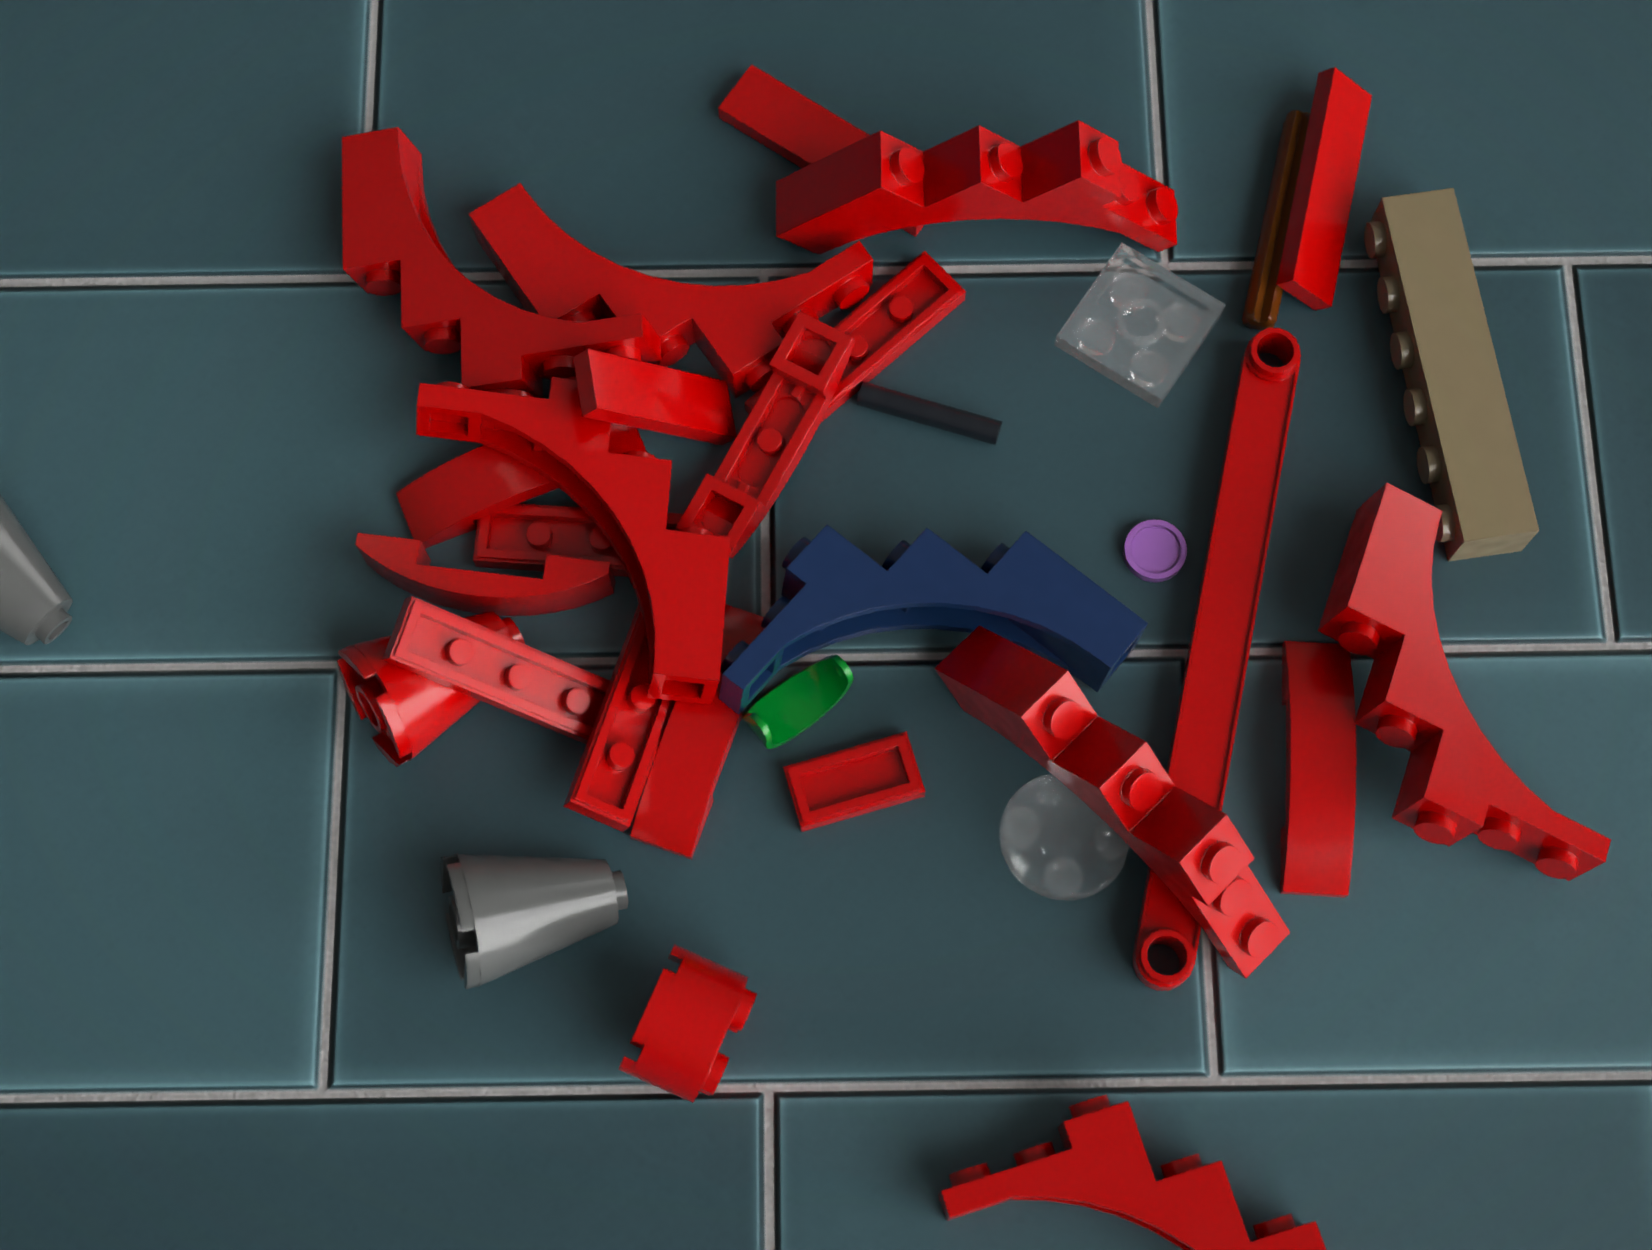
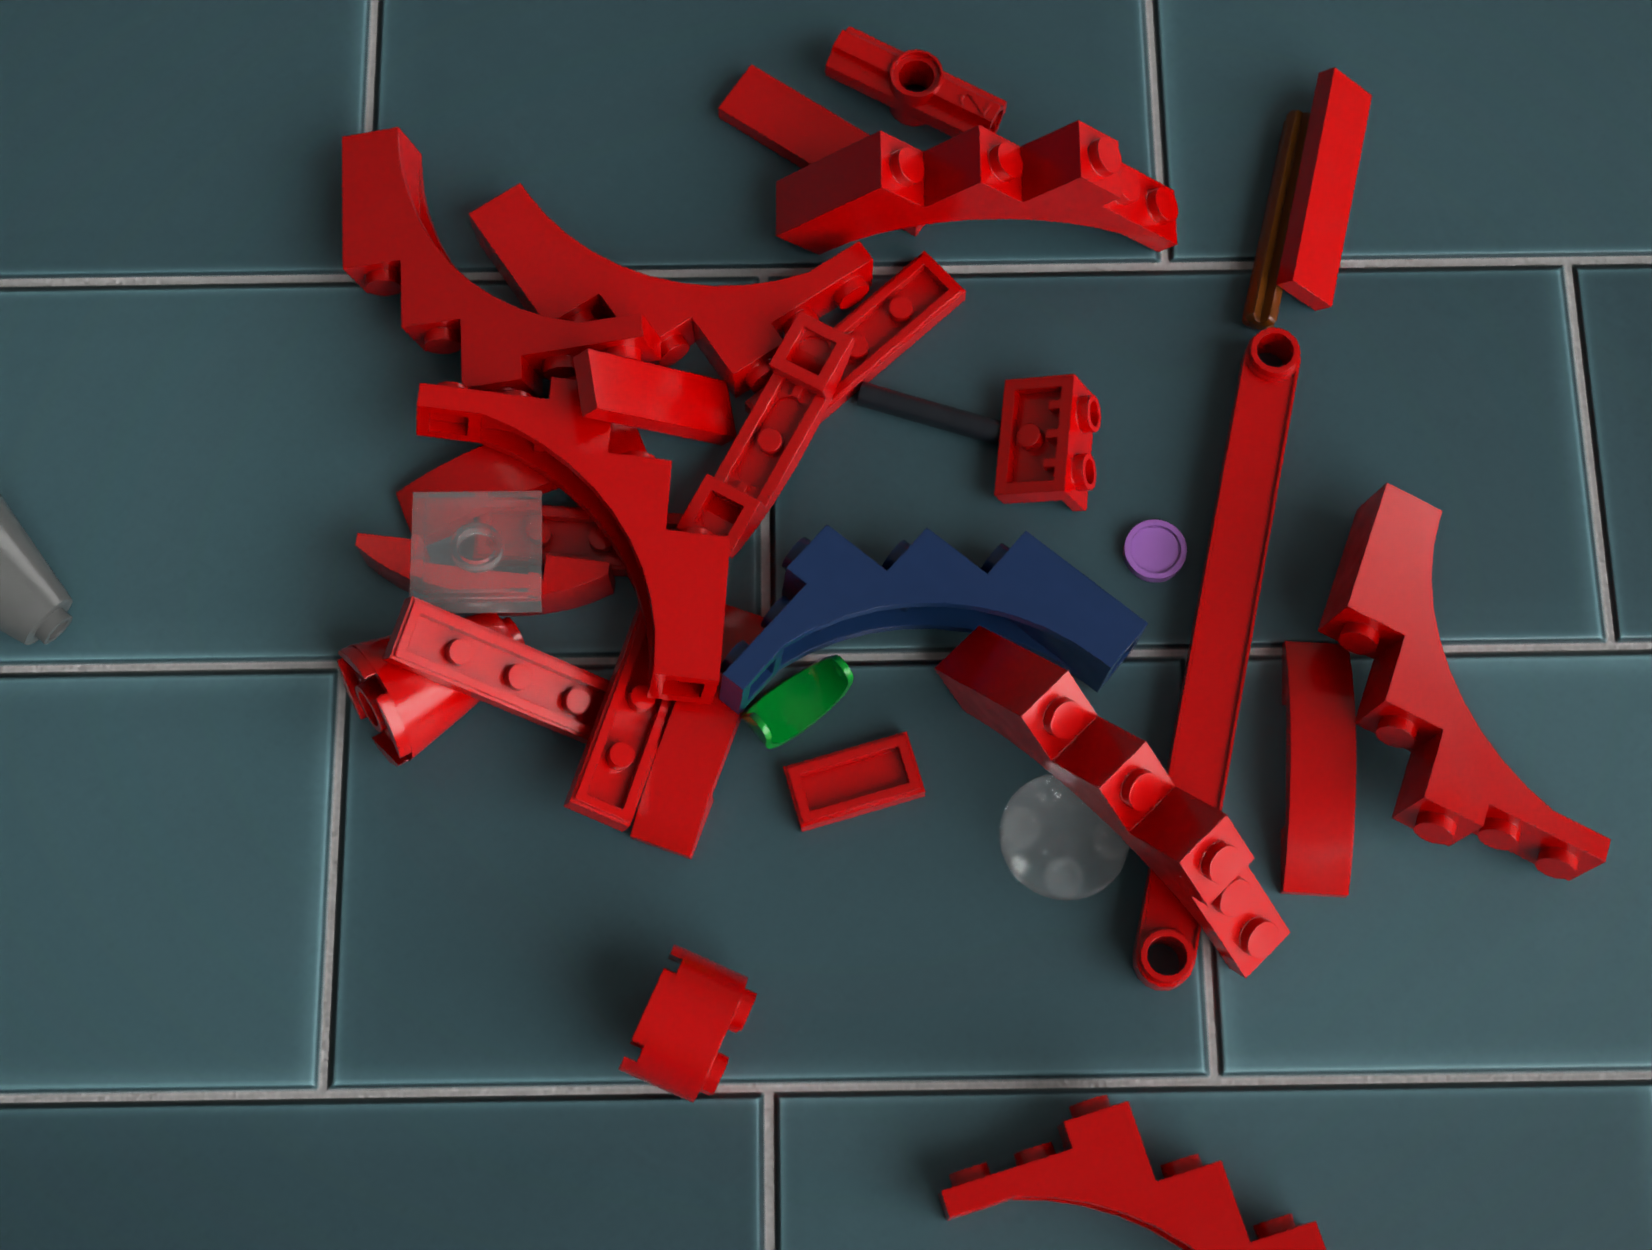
(477, 551): none -> clear tile
(524, 909): dark grey cone -> none
(886, 71): none -> red piece
(1047, 441): none -> red bracket
(1139, 325): clear plate -> none
(1450, 375): dark tan brick -> none

